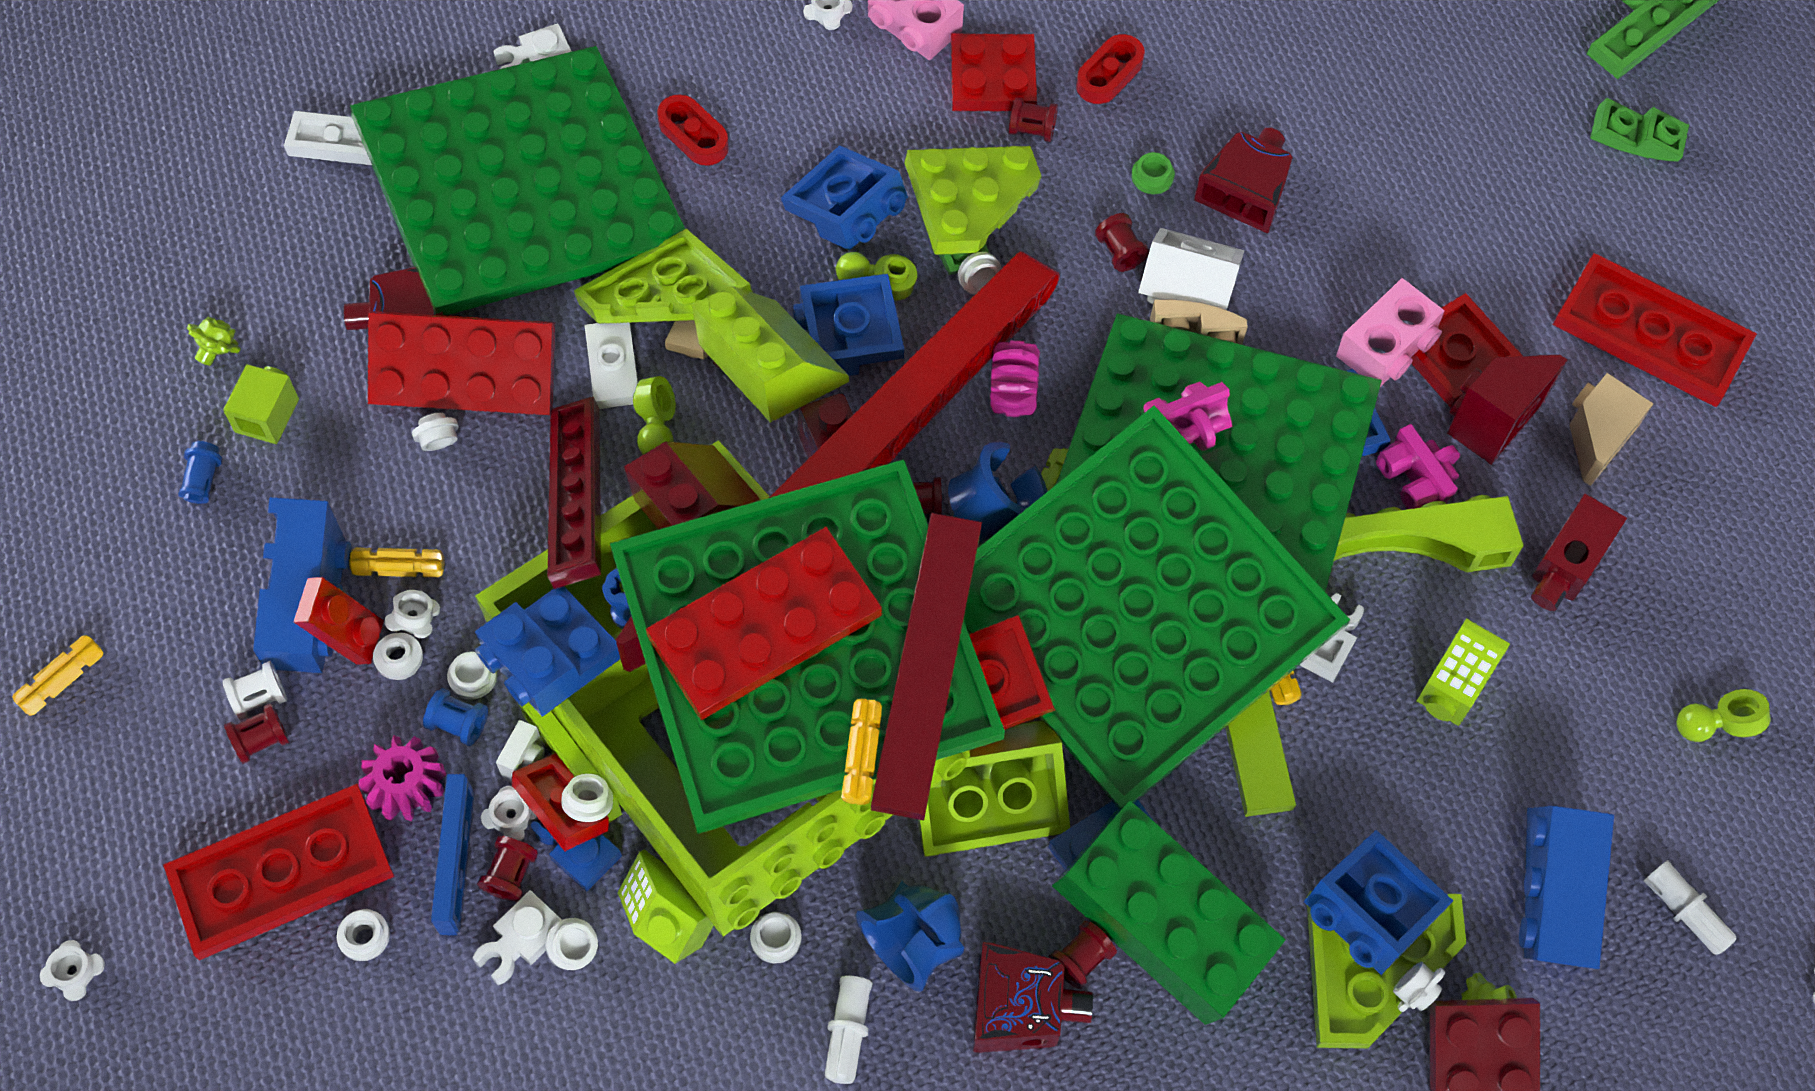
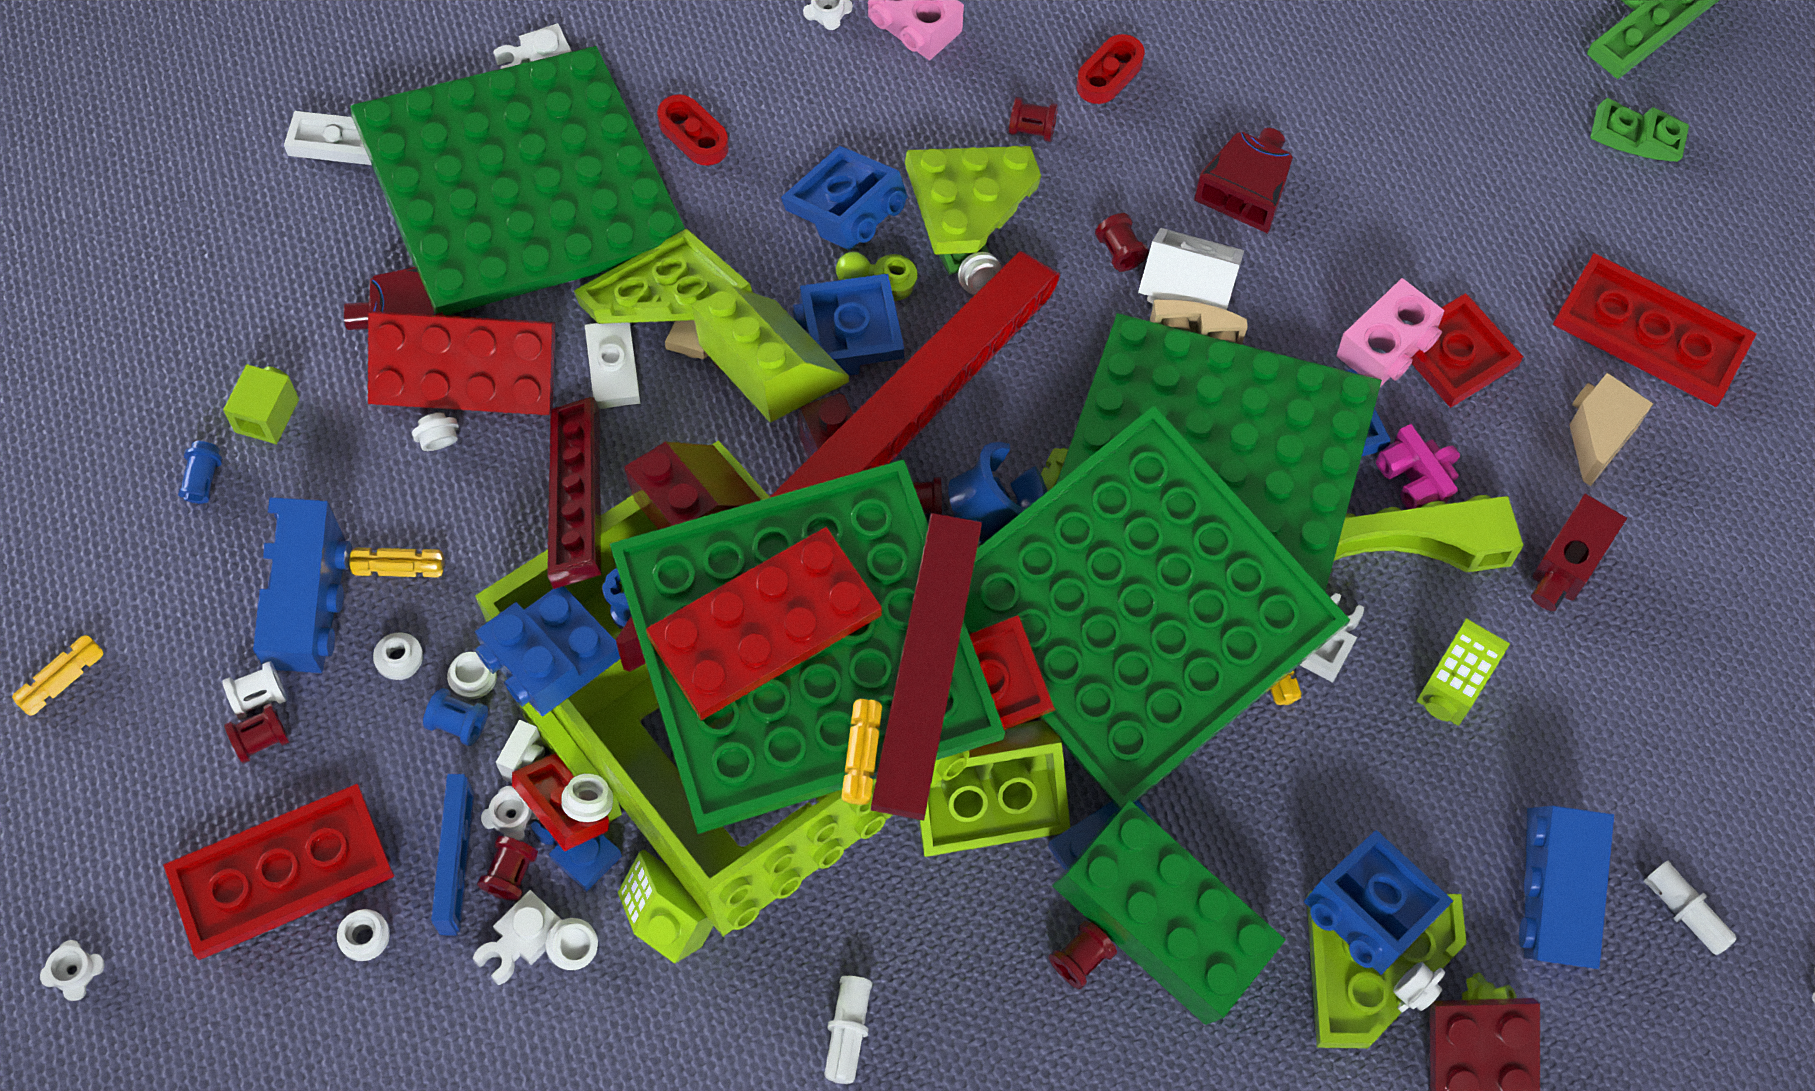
(213, 339): lime plant -> none
(338, 620): red plate -> none
(384, 777): dark pink gear -> none
(412, 603): white plate -> none
(655, 404): lime plate -> none
(775, 937): white plate -> none
(914, 932): blue helmet -> none
(992, 71): red plate -> none
(1014, 378): dark pink gear -> none
(1023, 1001): dark red torso -> none
(1153, 173): bright green plate -> none
(1198, 413): dark pink hips -> none
(1260, 760): lime tile -> none
(1502, 401): dark red slope -> none
(1738, 714): lime plate -> none

